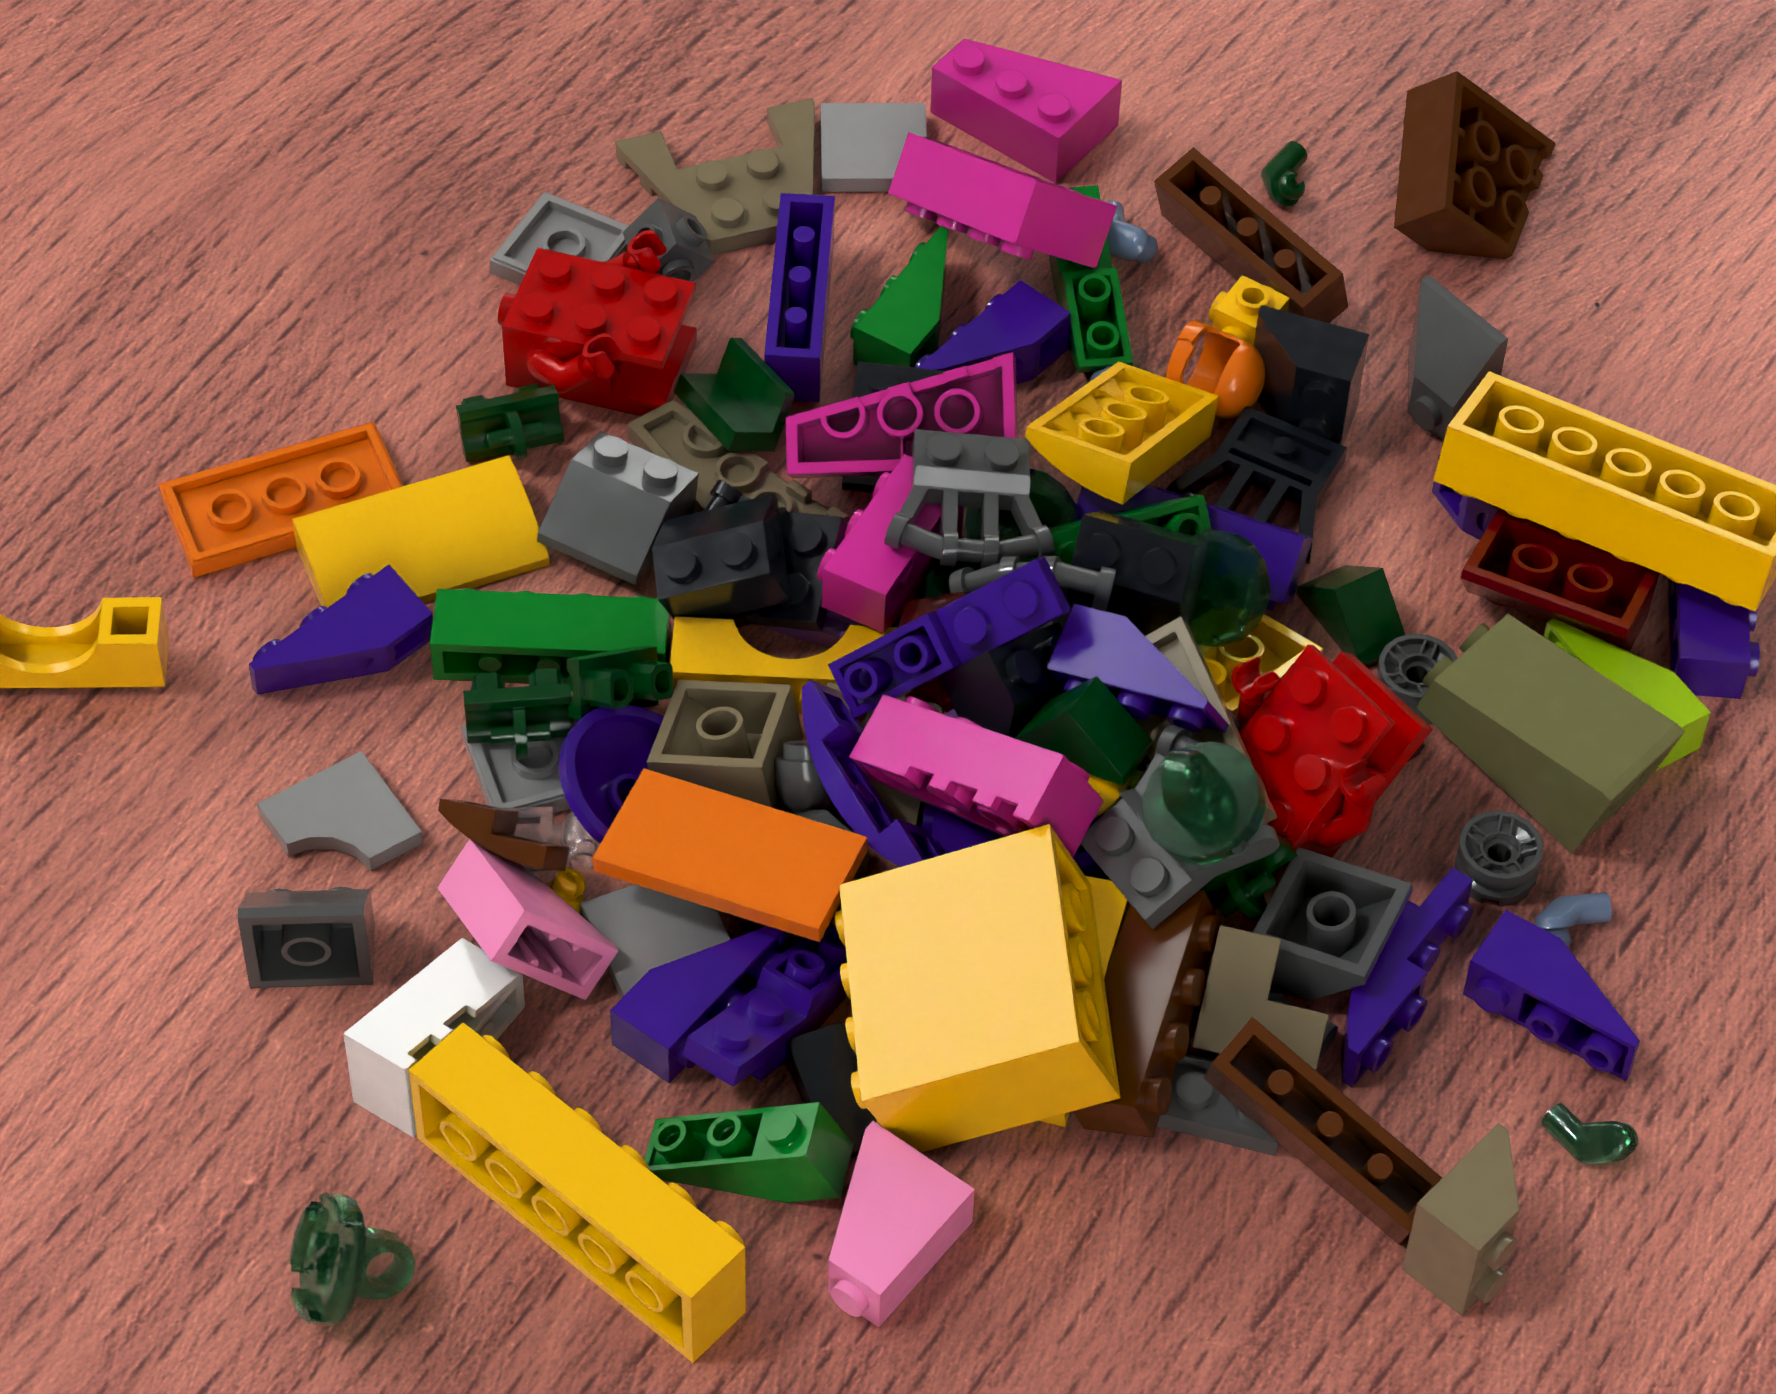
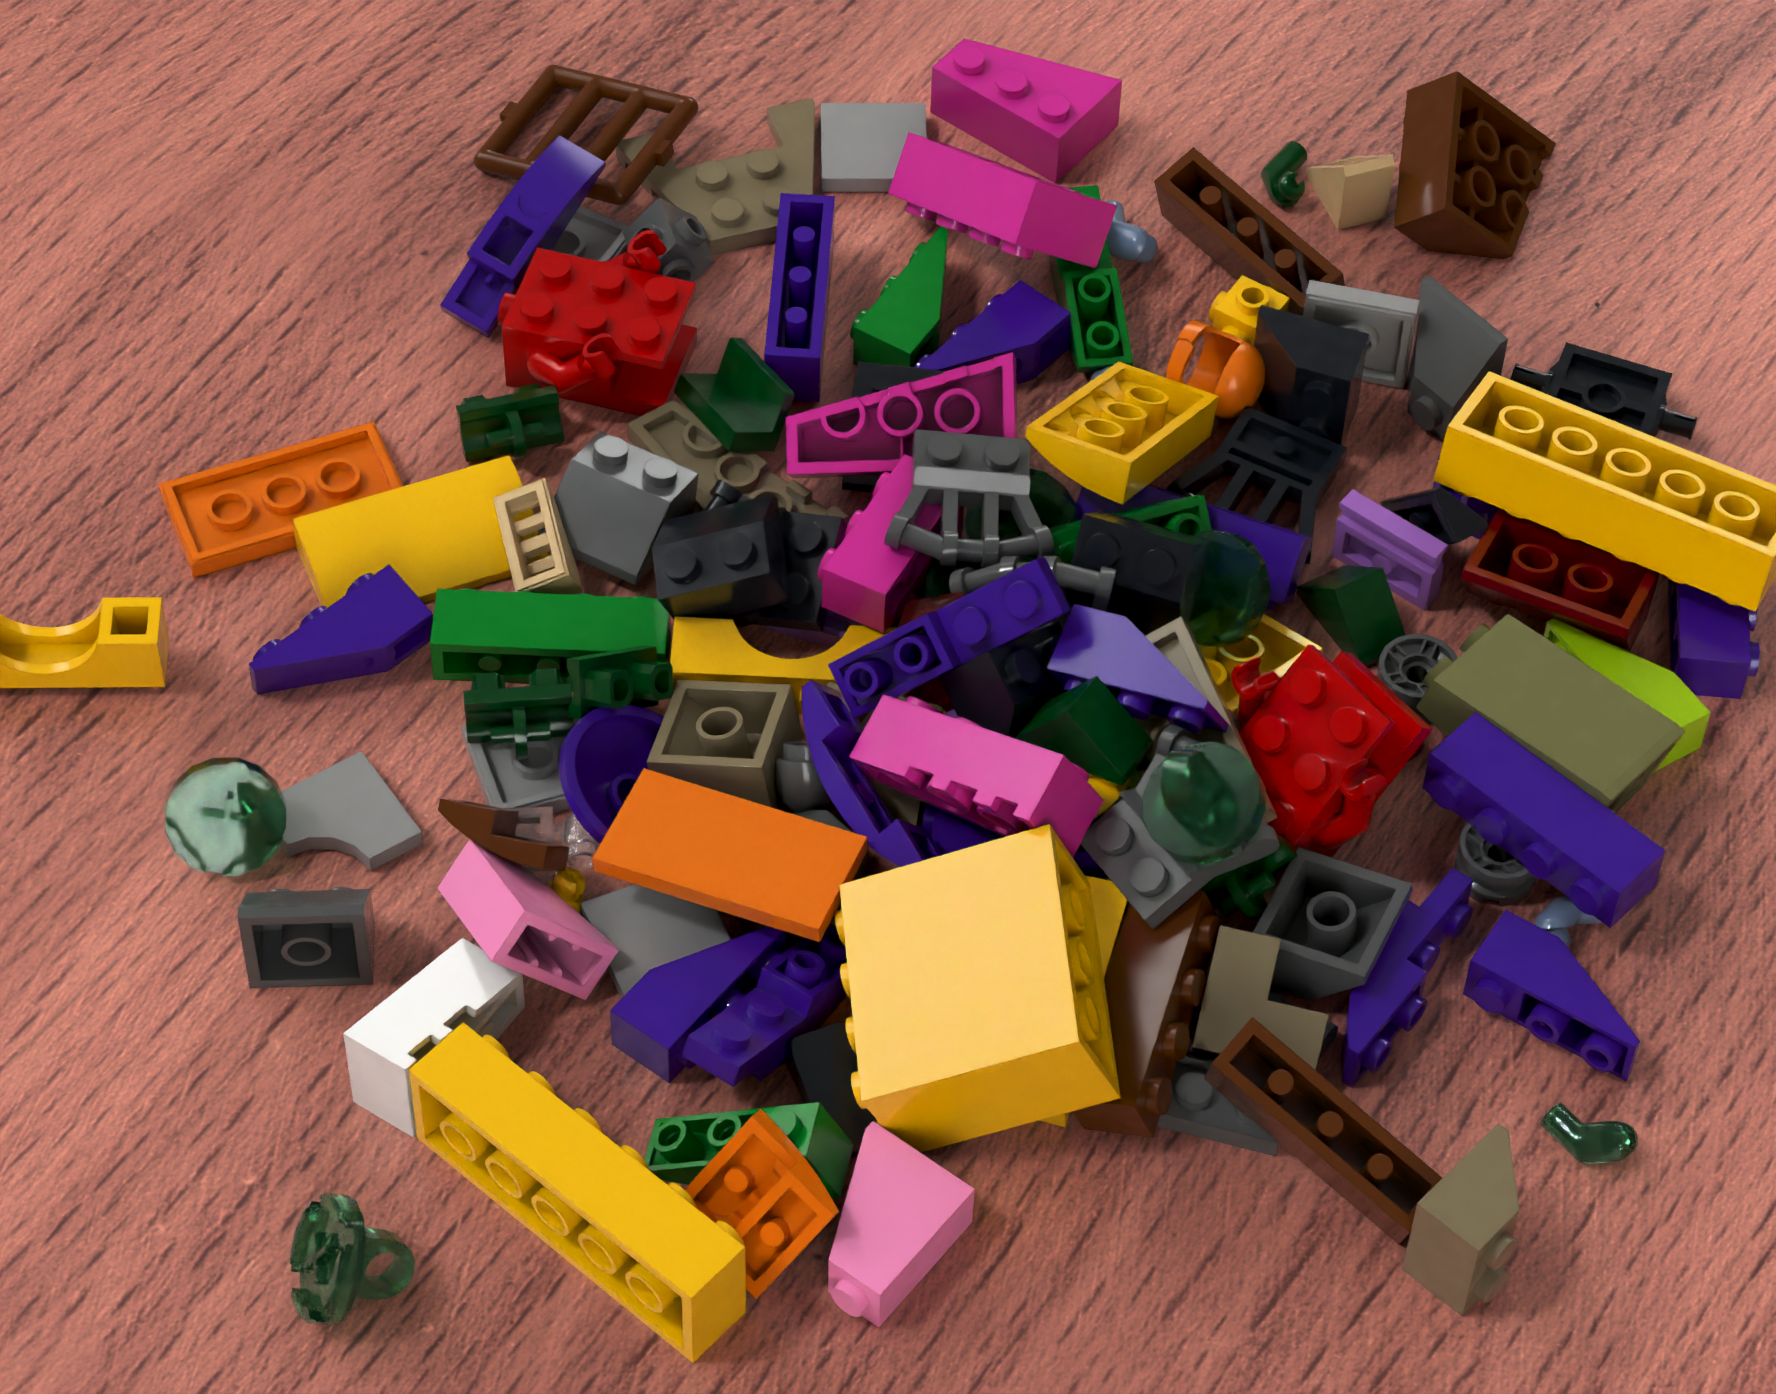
(225, 816): none -> clear green tile
(527, 218): none -> dark purple slope
(548, 575): none -> tan slope
(591, 90): none -> reddish brown bar
(766, 1196): none -> orange slope
(1354, 188): none -> tan slope
(1379, 538): none -> medium lavender plate
(1385, 317): none -> light grey tile
(1437, 514): none -> black slope
(1543, 820): none -> dark purple brick
(1612, 389): none -> black plate

